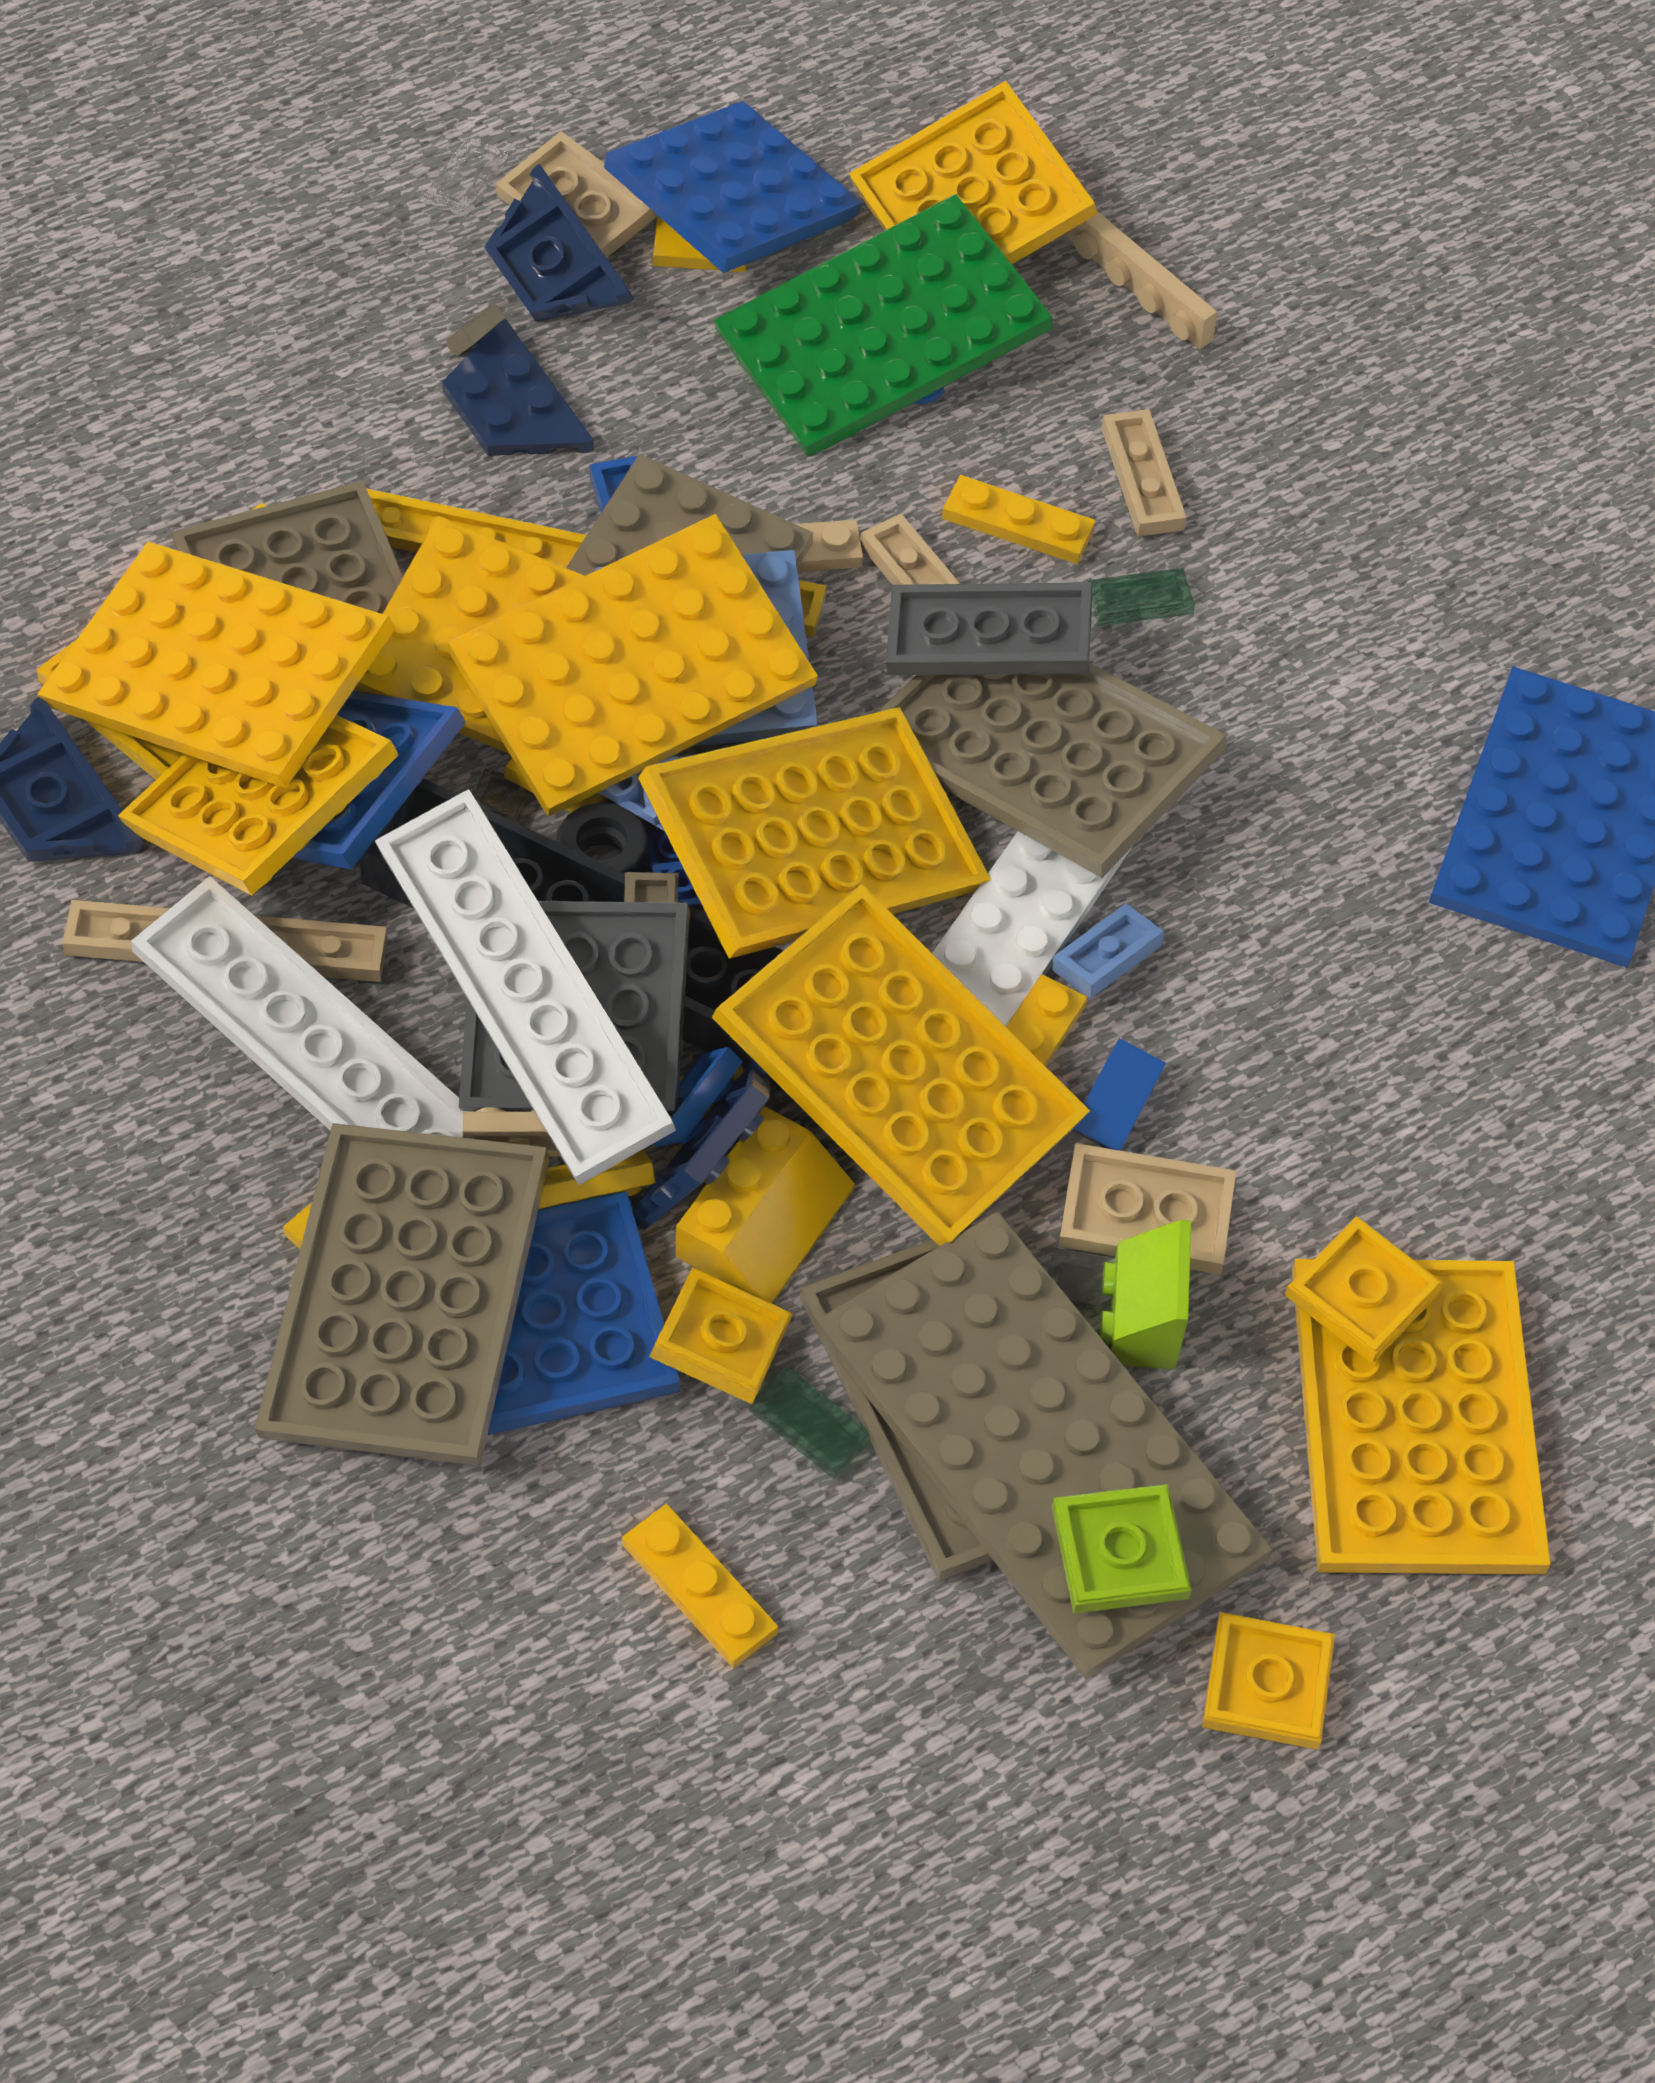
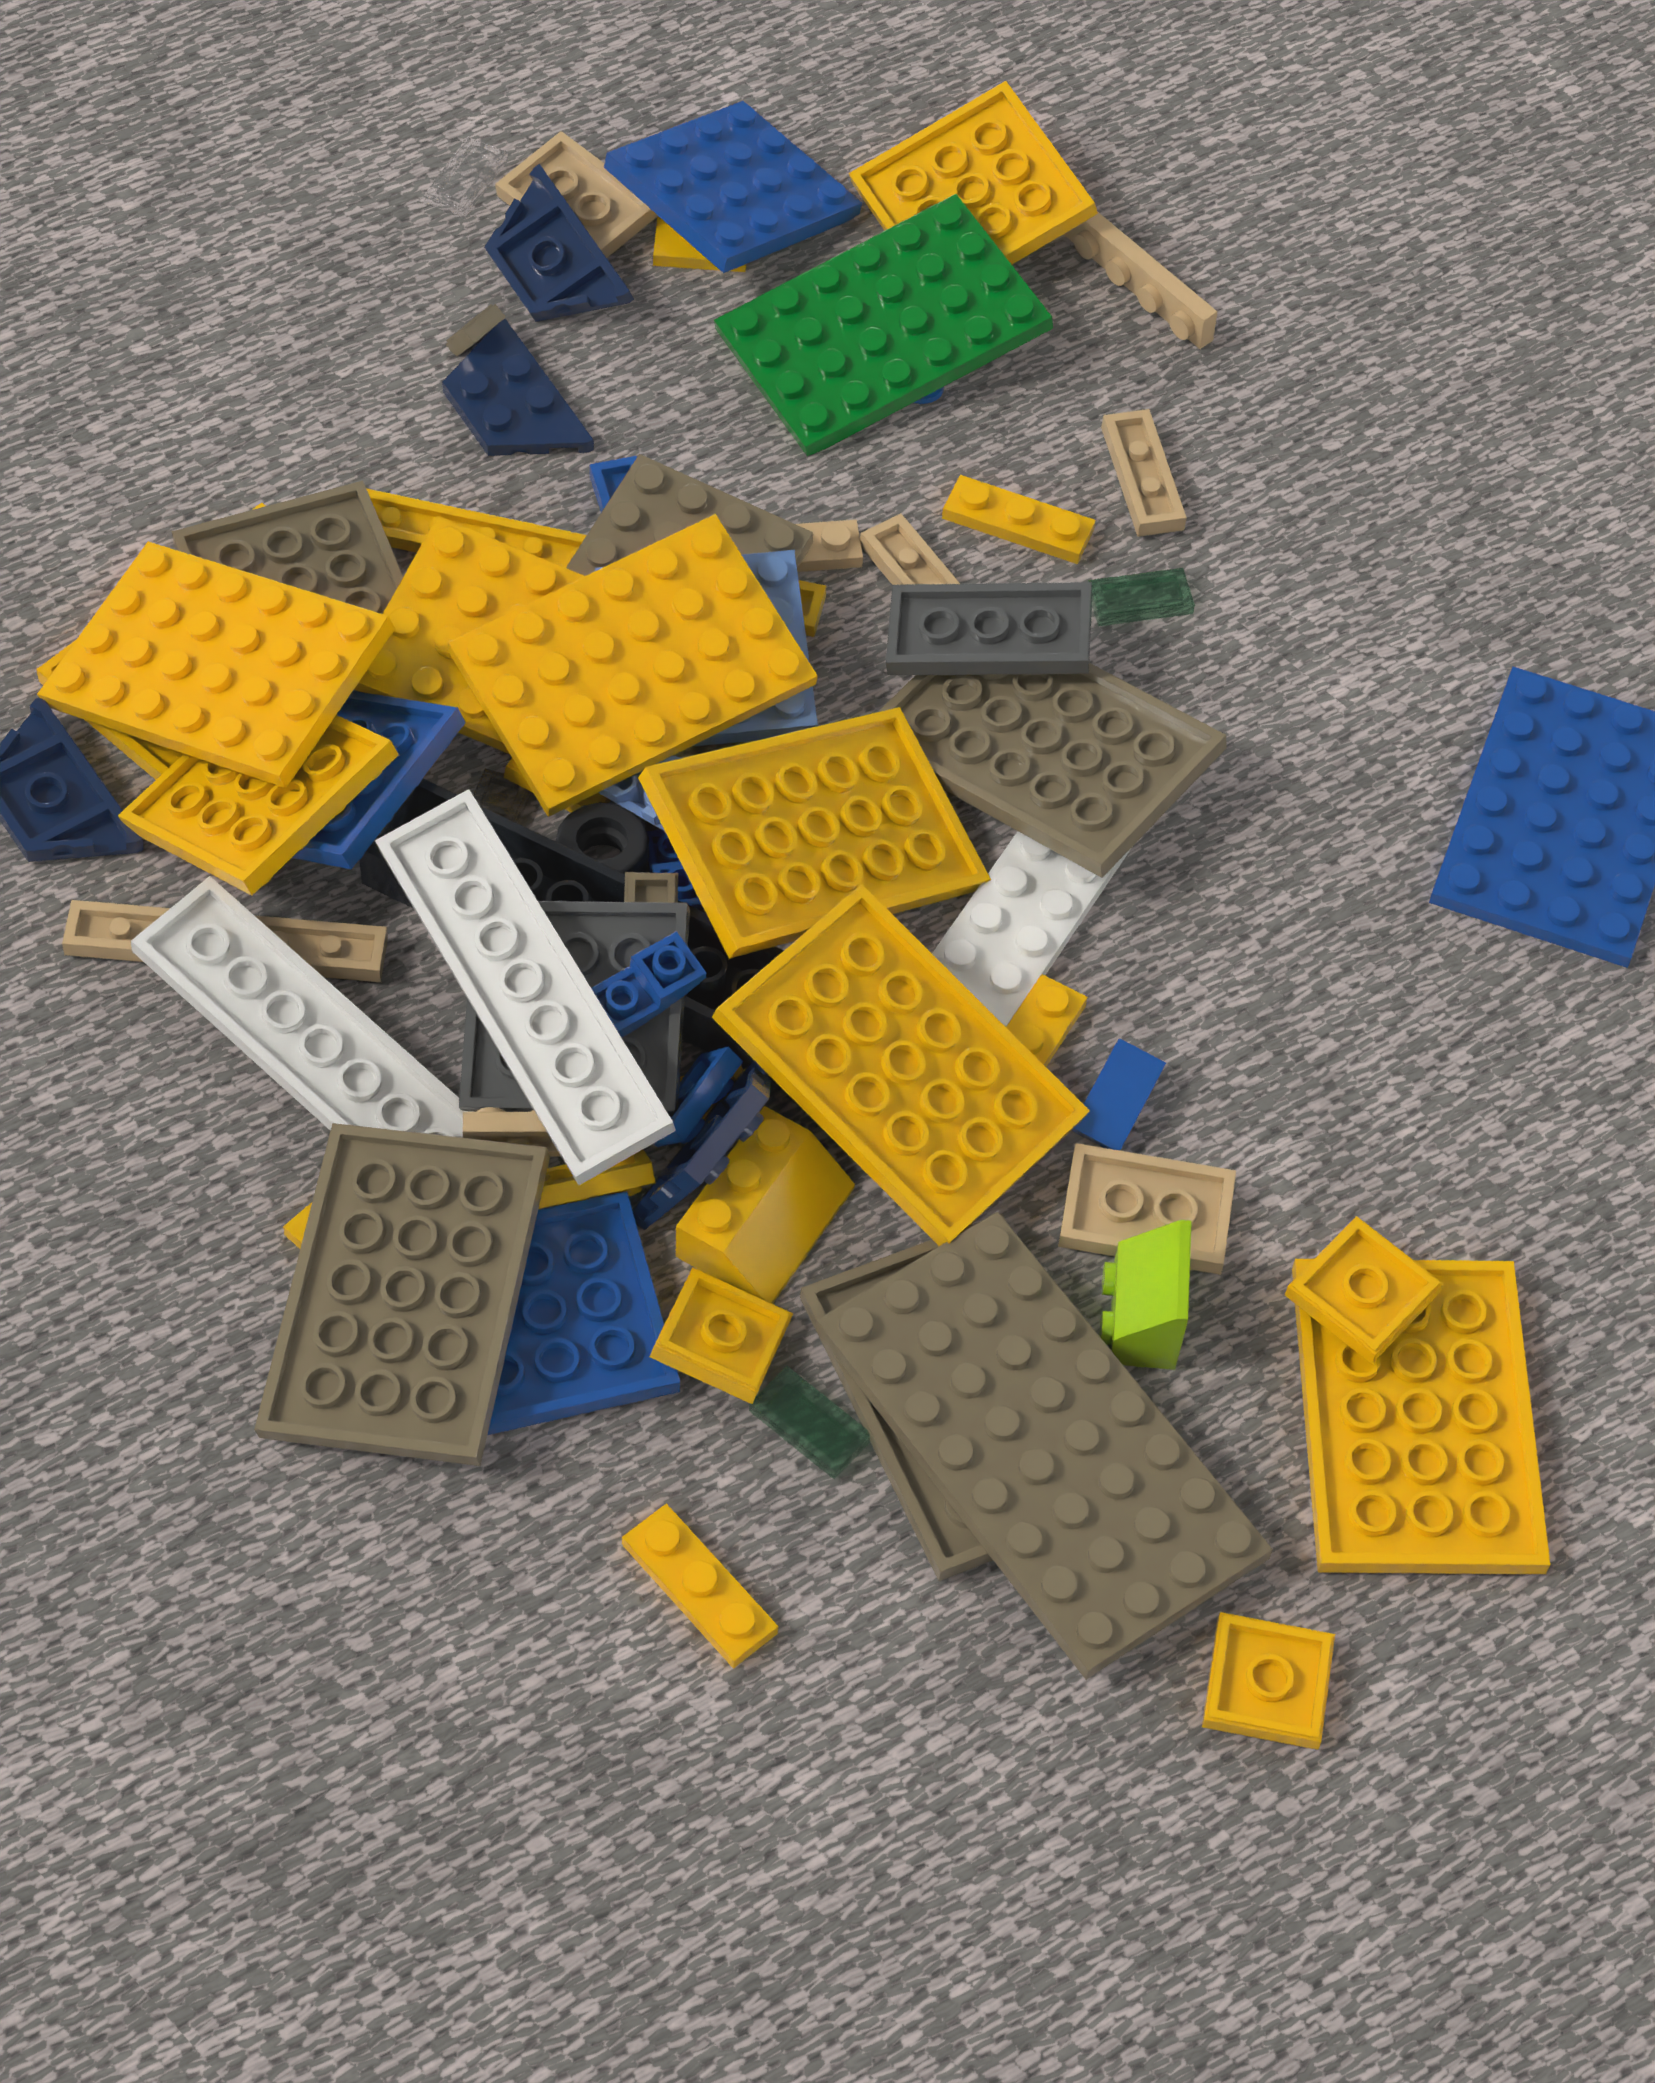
(650, 983): none -> blue slope
(1078, 1277): clear smoke tile -> none
(1108, 950): medium blue plate -> none
(1121, 1548): lime plate -> none

